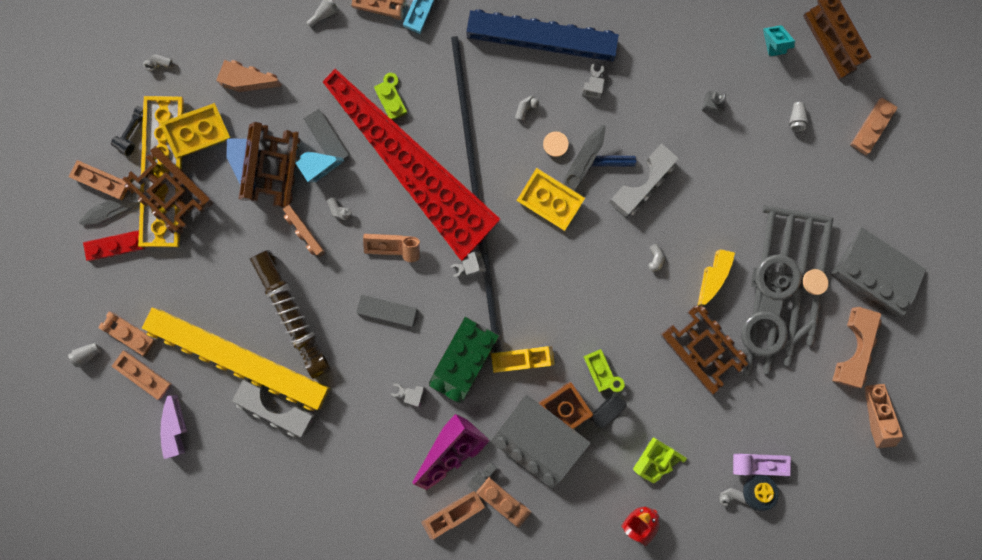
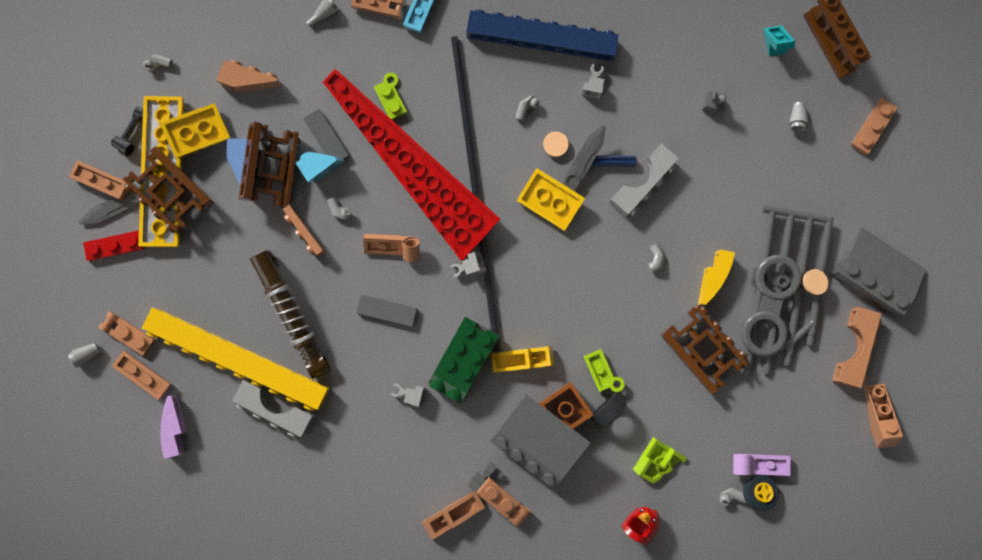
(453, 445): magenta wedge -> none

